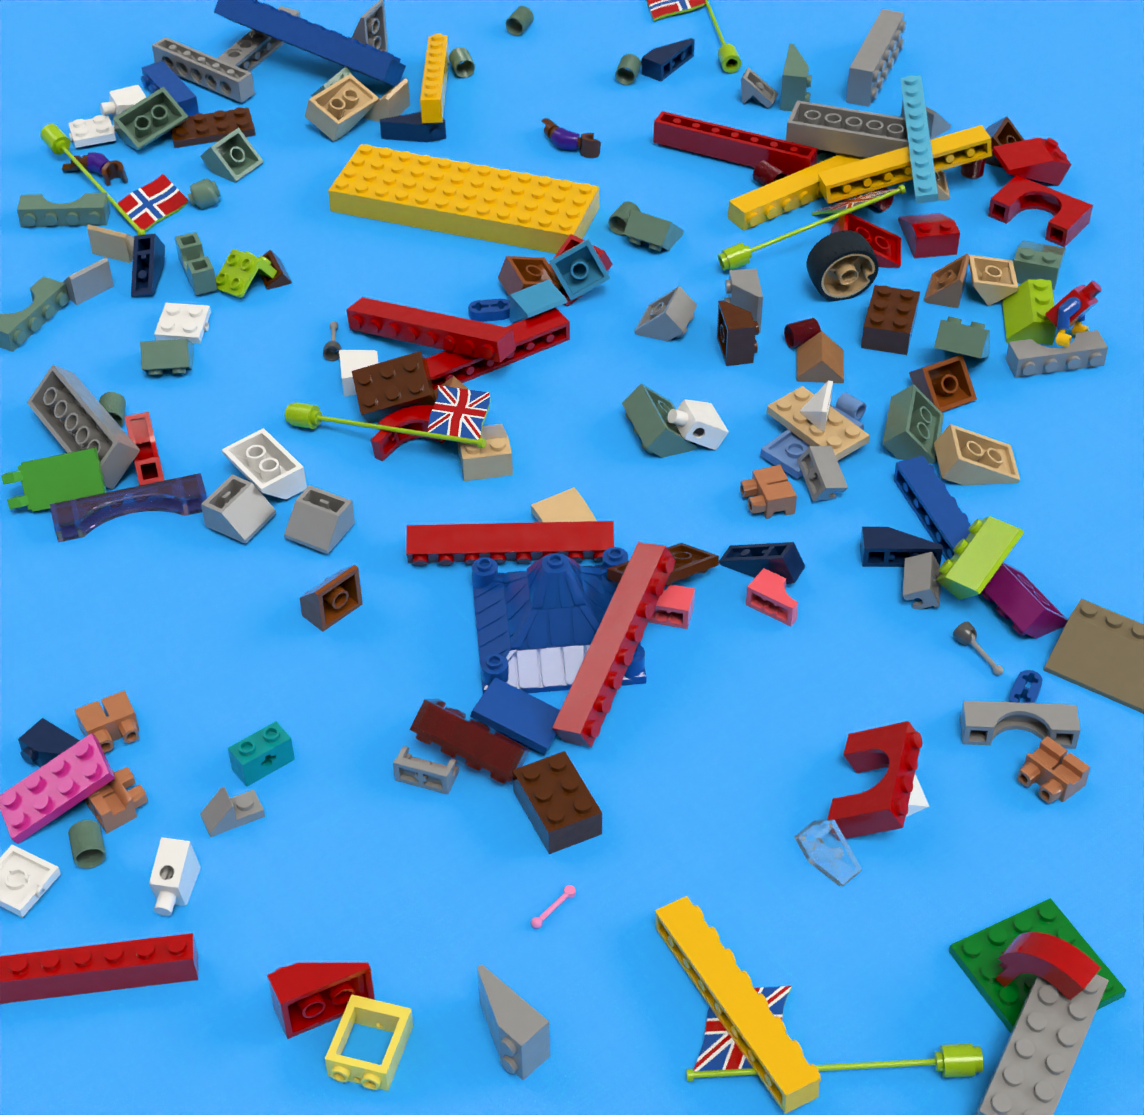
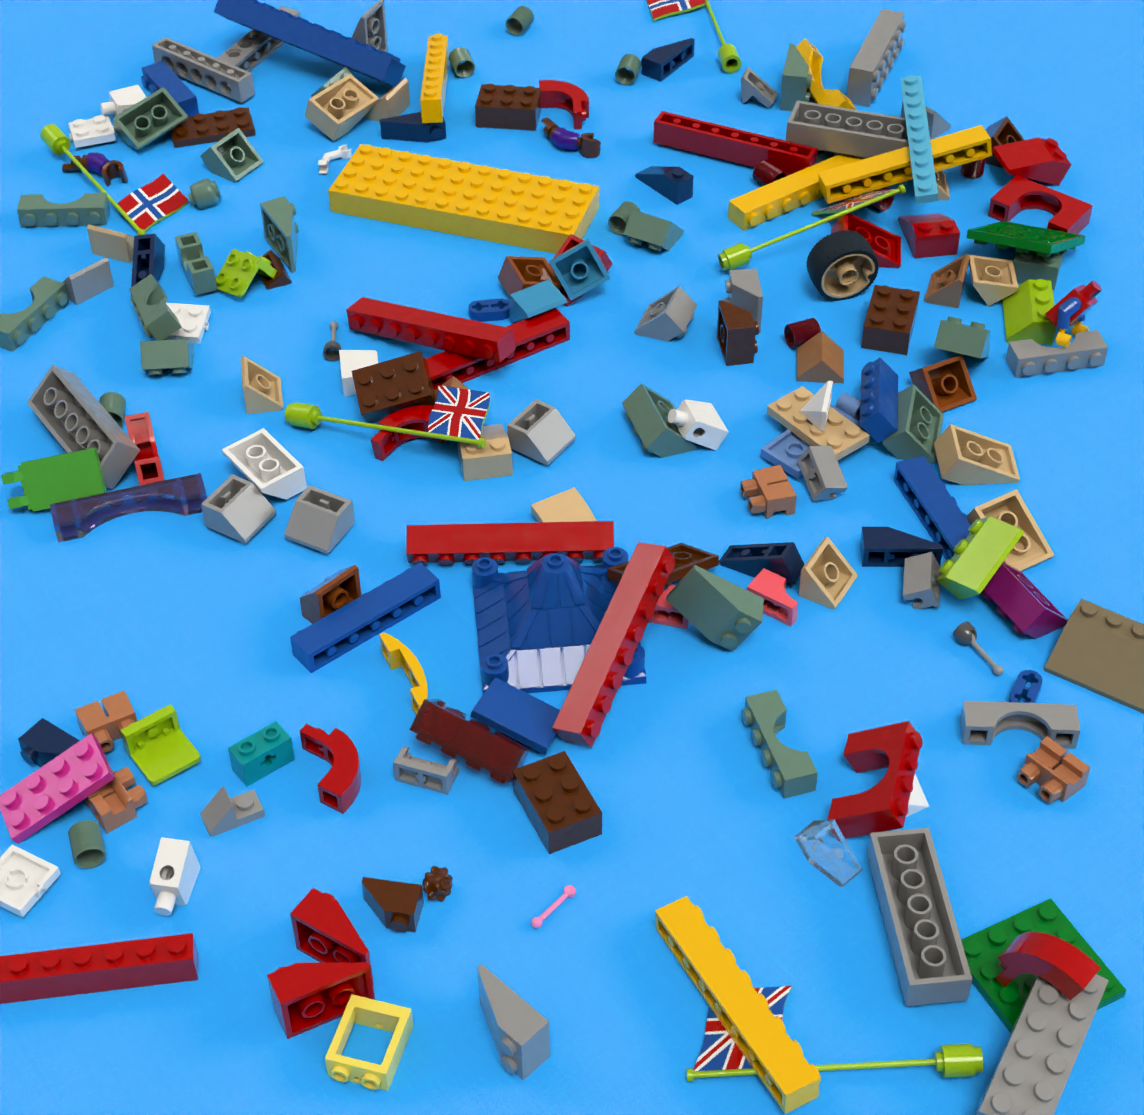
(152, 310): none -> sand green arch
(159, 746): none -> lime bracket
(260, 388): none -> tan slope
(281, 229): none -> sand green slope
(325, 930): none -> red slope
(342, 152): none -> white arm
(343, 781): none -> red arch
(365, 617): none -> blue brick
(394, 902): none -> reddish brown slope
(398, 656): none -> yellow slope
(437, 883): none -> reddish brown plant
(508, 107): none -> reddish brown brick
(540, 432): none -> light grey slope
(566, 97): none -> red arch
(668, 181): none -> dark blue slope
(717, 607): none -> sand green slope
(790, 768): none -> sand green arch
(818, 93): none -> yellow arch
(826, 576): none -> tan slope
(879, 400): none -> blue brick
(918, 917): none -> light grey brick
(1011, 508): none -> tan slope
(1025, 238): none -> green plate

